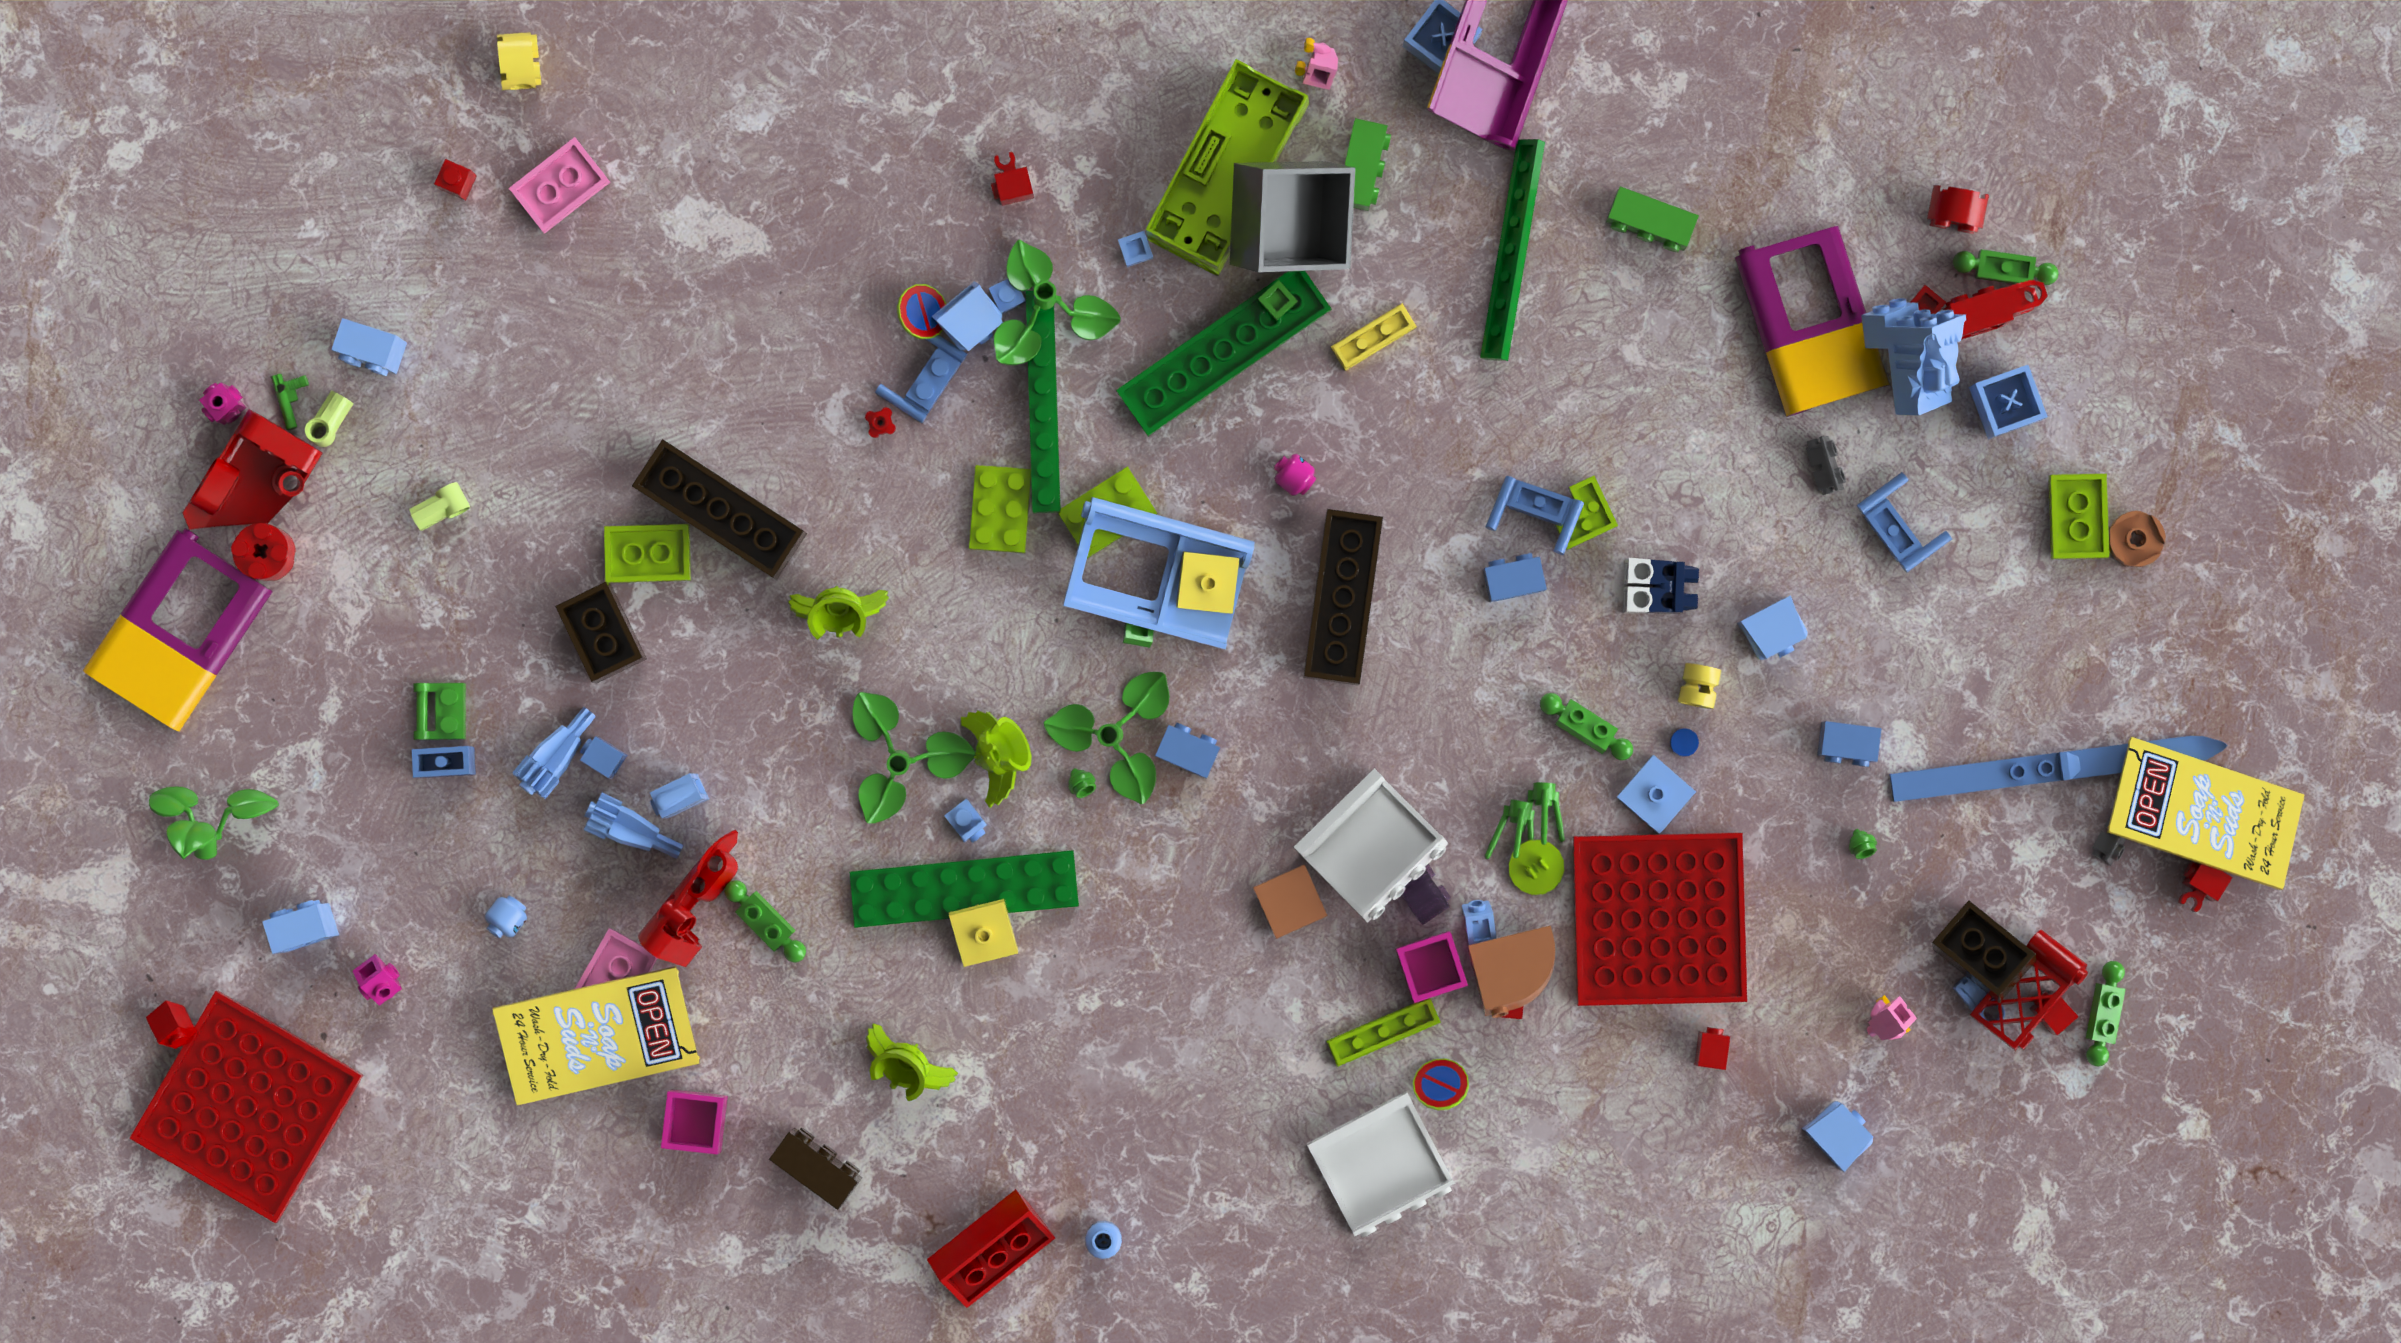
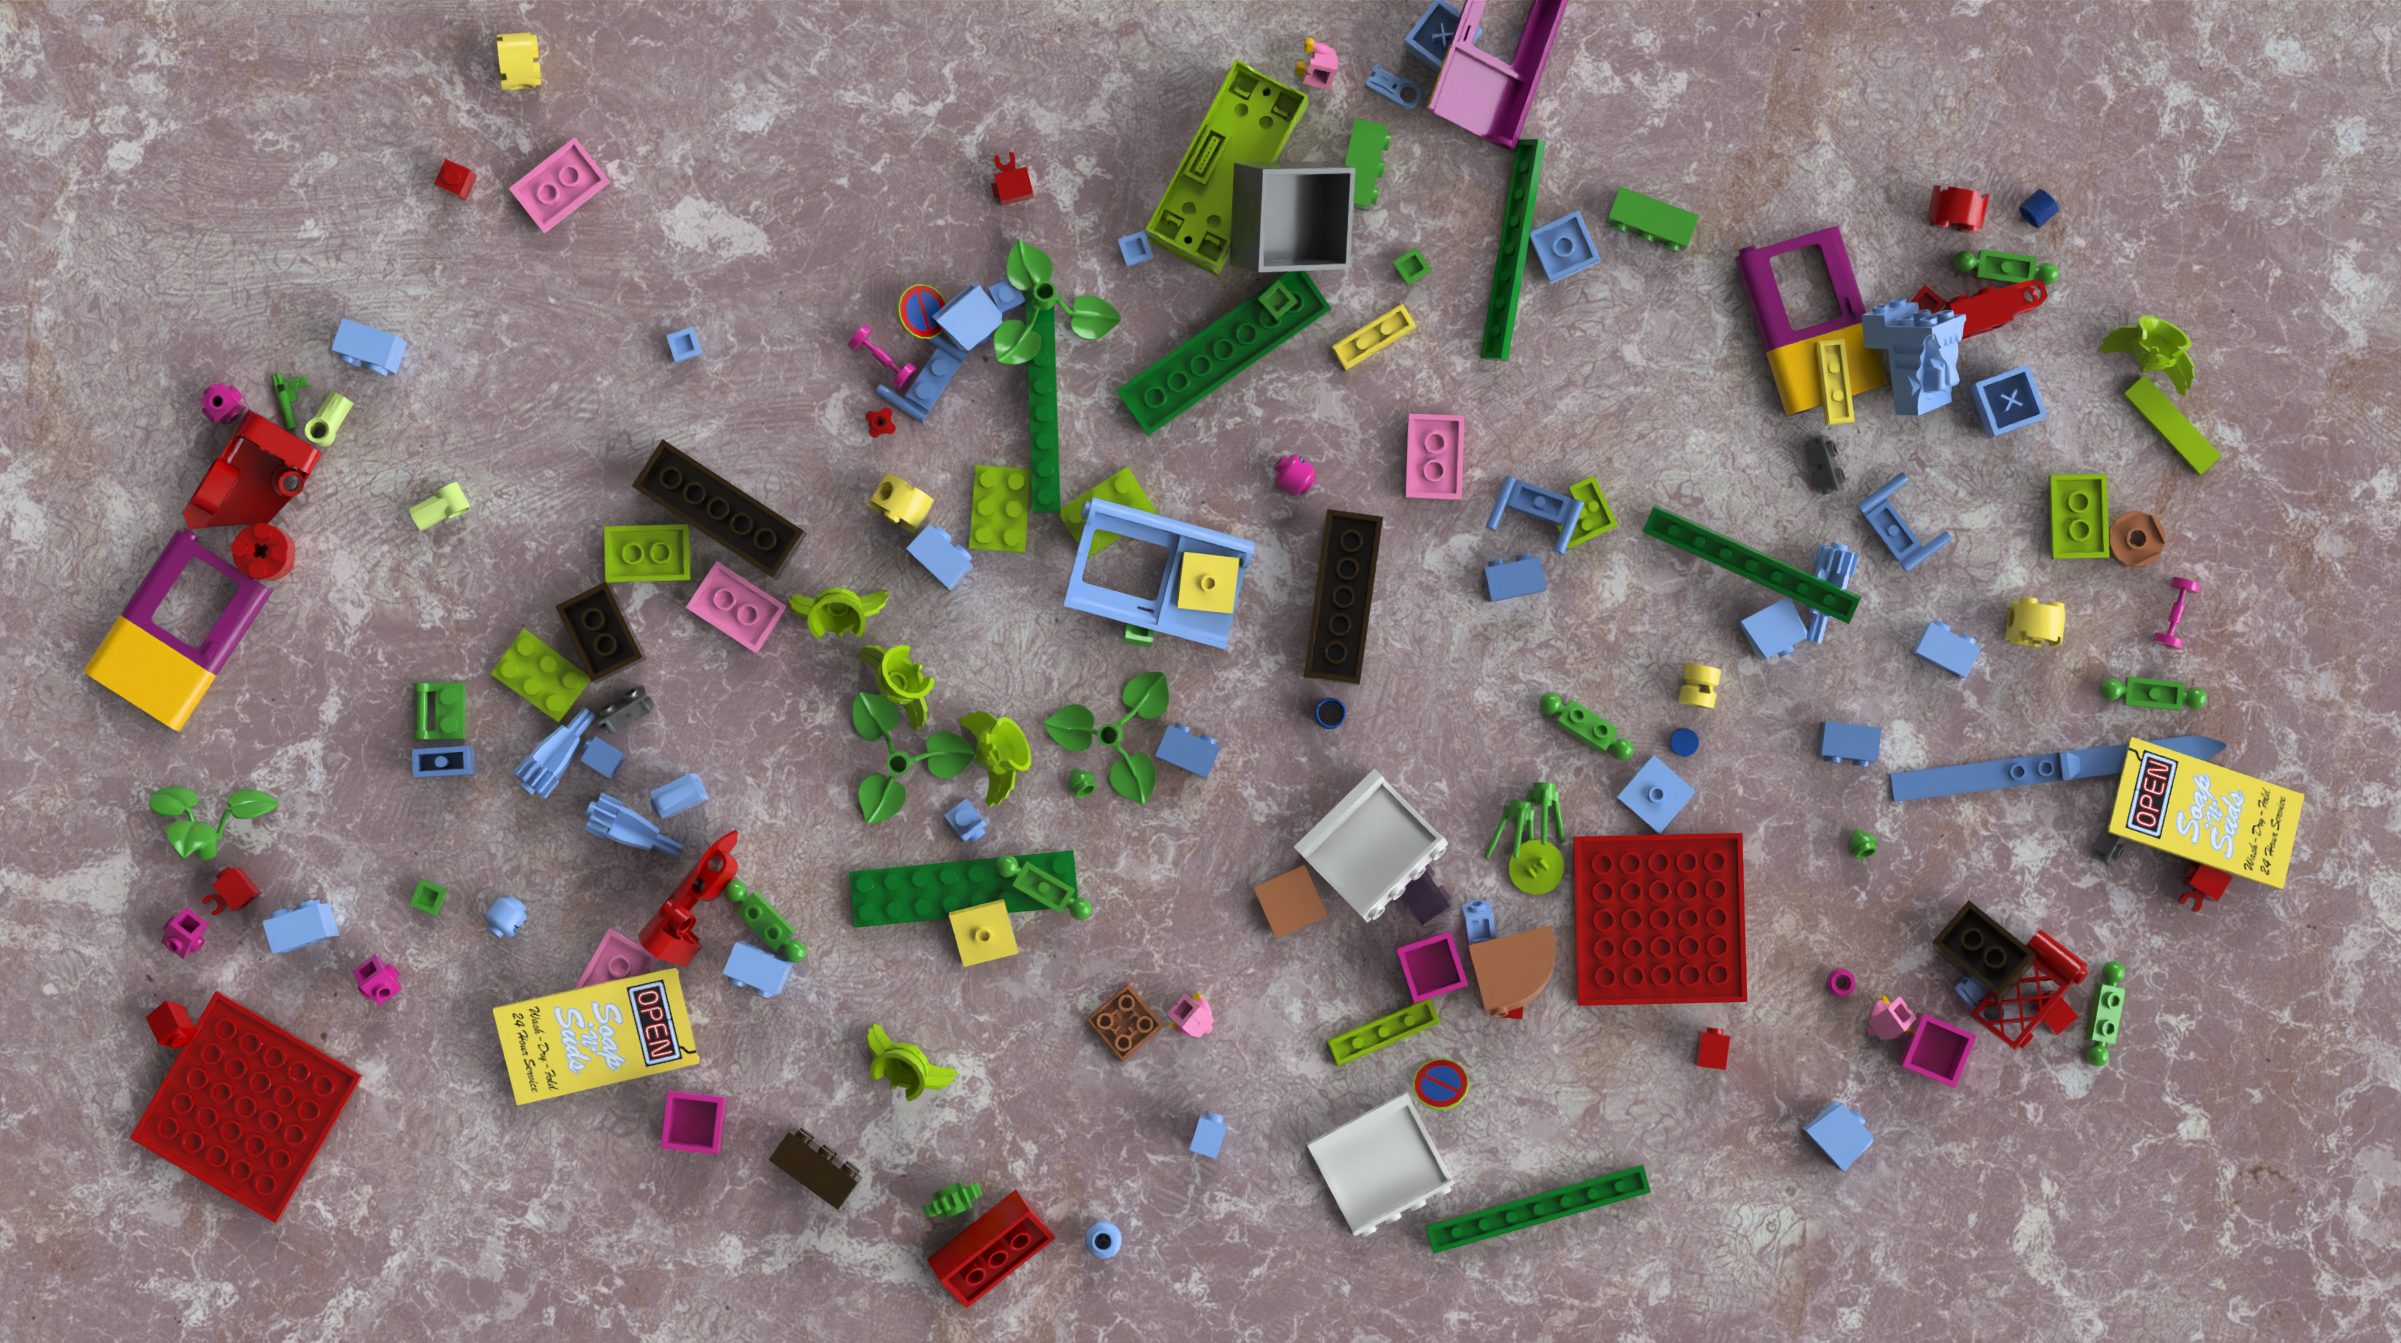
(184, 933): none -> dark pink brick
(233, 889): none -> red brick
(428, 897): none -> bright green plate
(541, 675): none -> lime plate
(614, 714): none -> flat silver hinge
(684, 344): none -> light blue plate
(736, 607): none -> bright pink plate
(757, 968): none -> light blue brick
(861, 338): none -> dark pink wheel
(900, 502): none -> light yellow brick
(900, 679): none -> lime helmet
(942, 559): none -> light blue brick
(952, 1200): none -> bright green gear
(1043, 887): none -> bright green plate
(1125, 1022): none -> nougat tile
(1191, 1016): none -> bright pink piece
(1208, 1134): none -> light blue brick
(1337, 702): none -> blue piece
(1390, 86): none -> light blue piece
(1412, 266): none -> bright green plate
(1434, 457): none -> bright pink plate
(1538, 1208): none -> green plate
(1564, 247): none -> light blue plate
(1668, 586): dark blue hips -> none
(1752, 564): none -> green plate
(1834, 382): none -> light yellow tile
(1835, 566): none -> light blue piece
(1849, 982): none -> dark pink plate
(1936, 1050): none -> dark pink piece
(1945, 649): none -> light blue brick
(2035, 623): none -> light yellow brick
(2039, 208): none -> blue piece
(2153, 693): none -> bright green plate
(2155, 347): none -> lime helmet
(2171, 425): none -> lime tile
(2184, 586): none -> dark pink wheel

